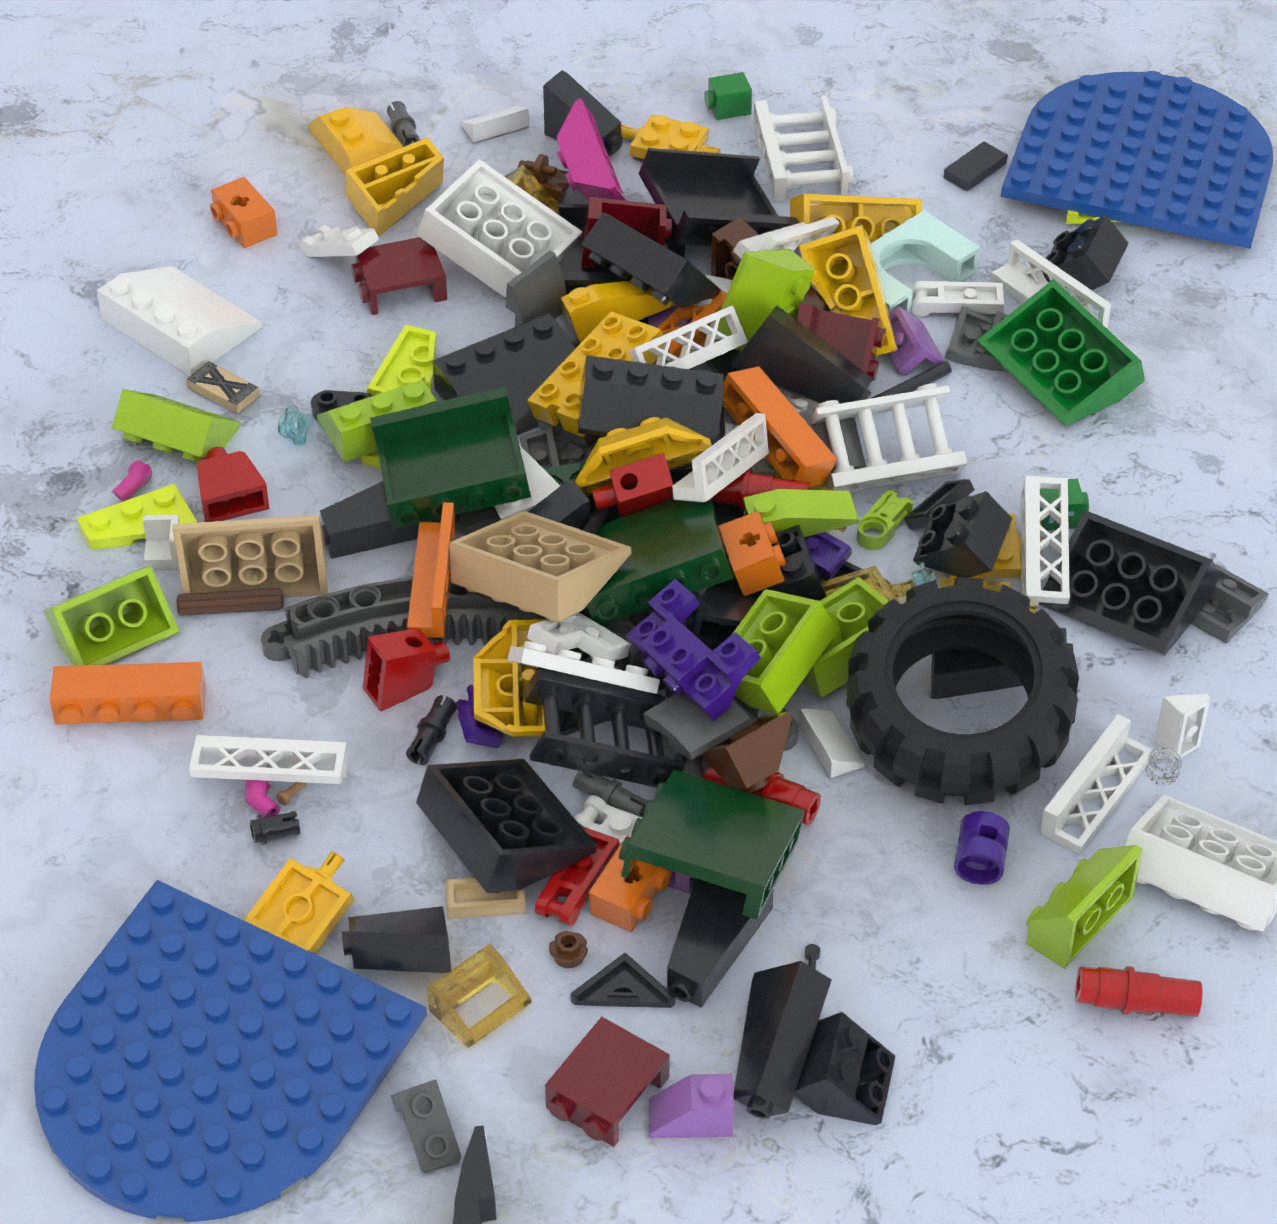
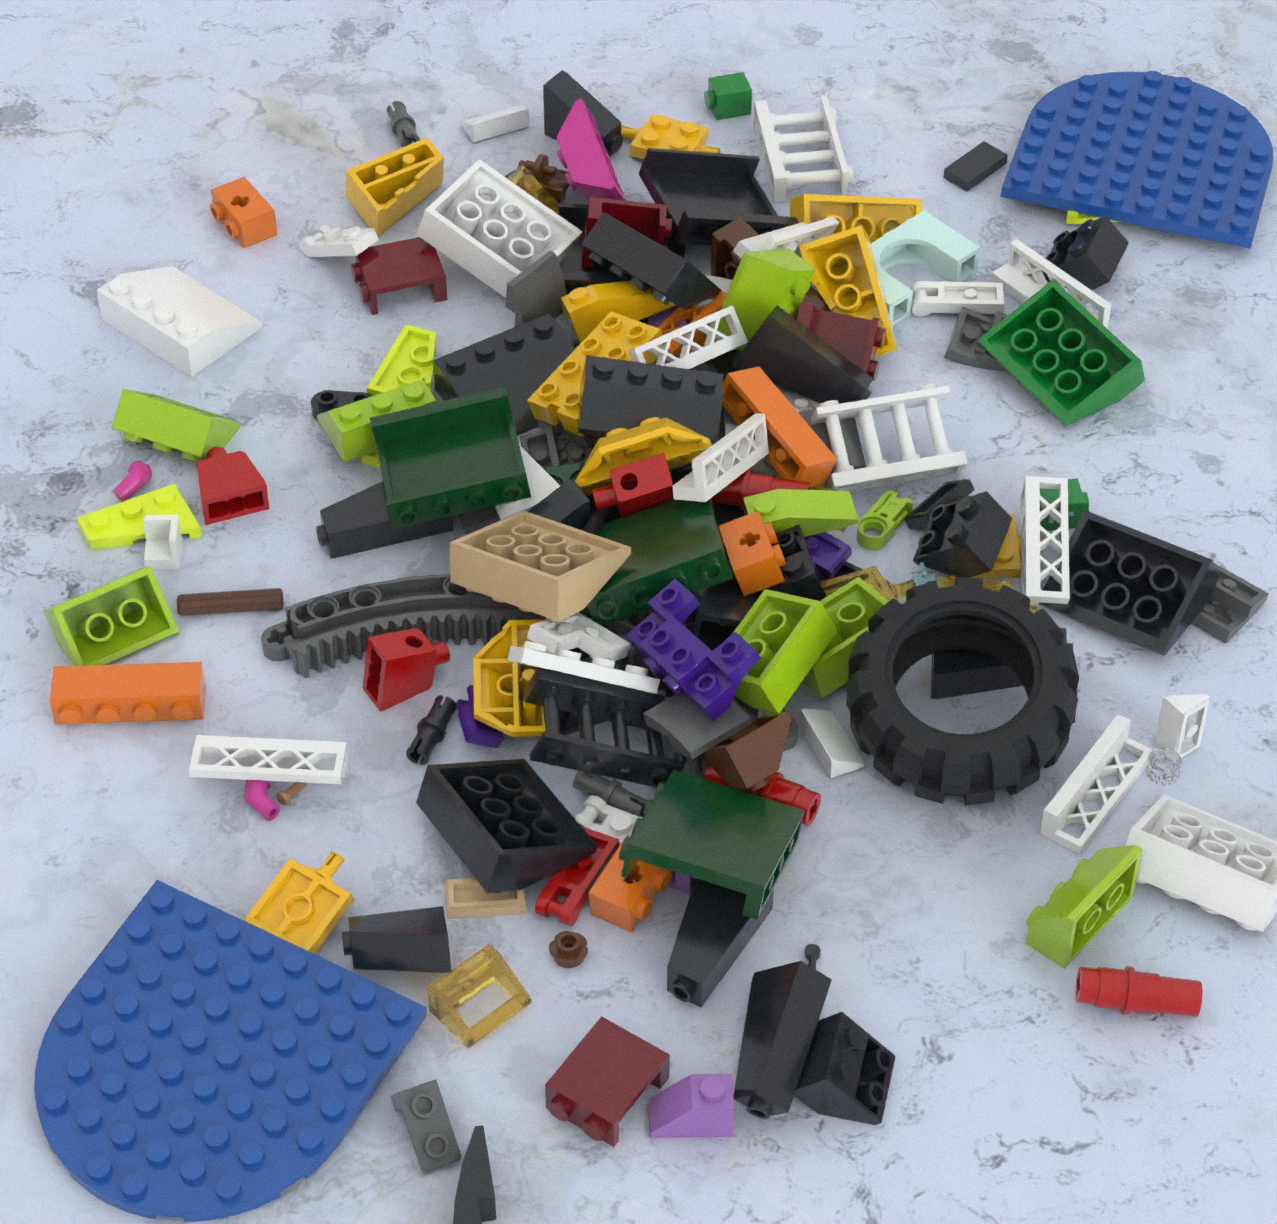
(223, 387): tile -> none
(253, 555): tan slope -> none
(274, 827): black pin -> none
(287, 428): clear light blue plate -> none
(353, 136): yellow wedge -> none
(432, 575): orange fence -> none
(623, 985): black tile -> none
(912, 342): medium lavender panel -> none
(919, 380): black bar -> none
(982, 847): dark purple wheel -> none

